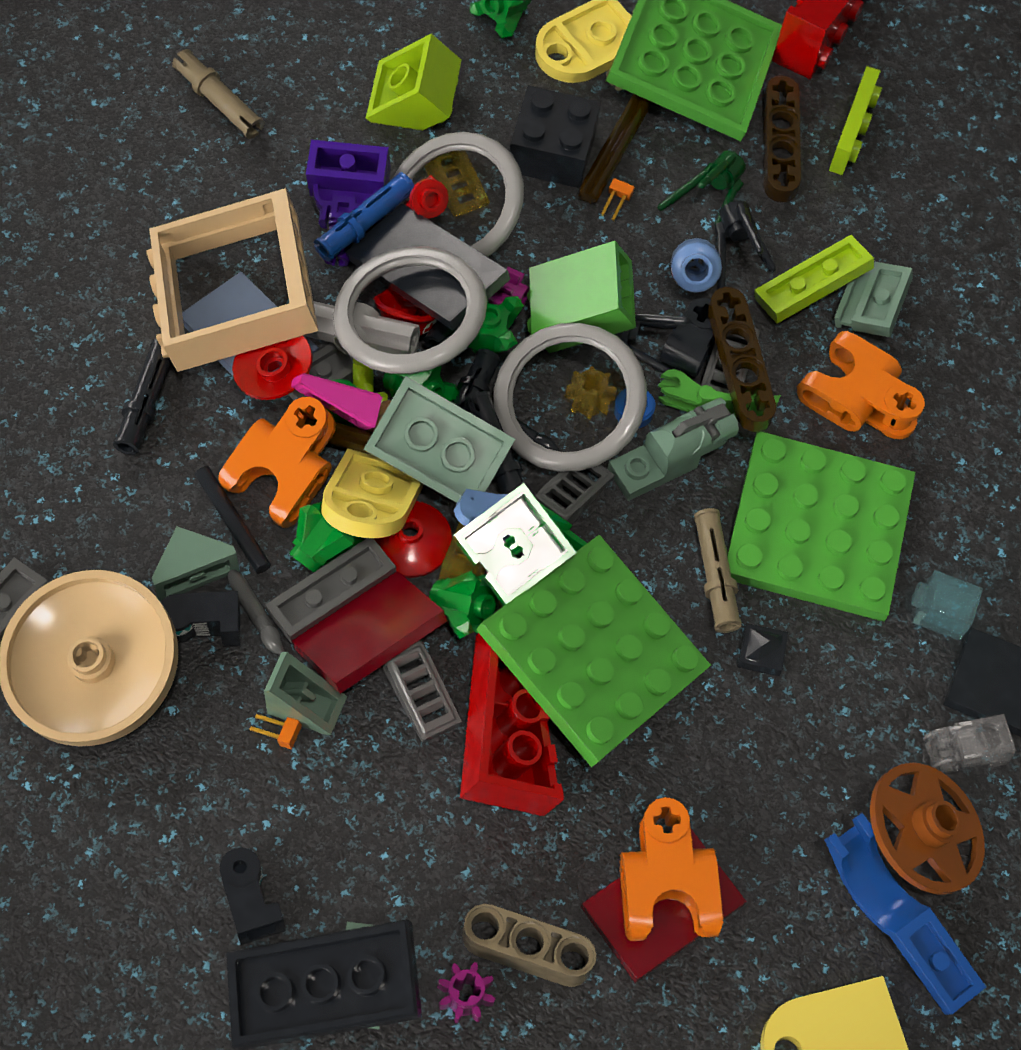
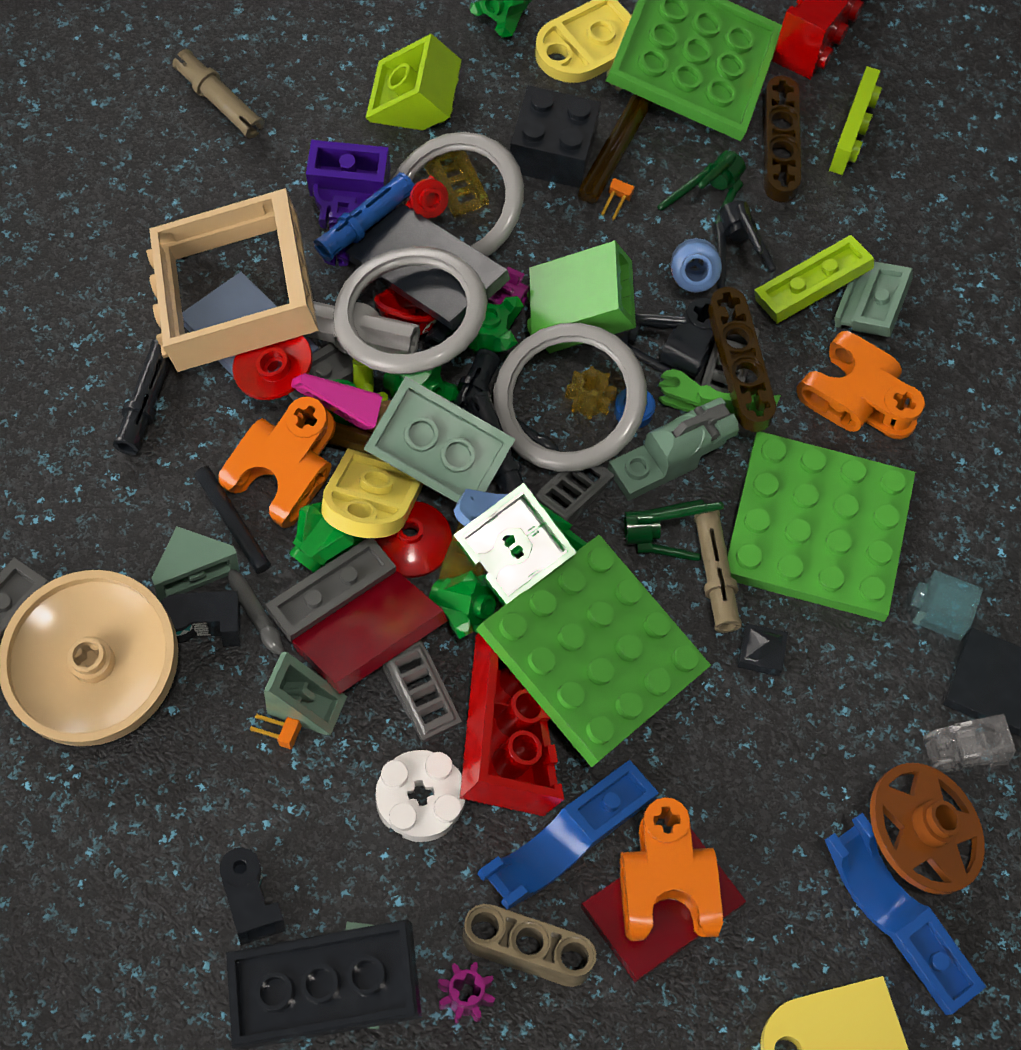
(405, 815): none -> white plate
(570, 835): none -> blue piece
(645, 526): none -> dark green plant

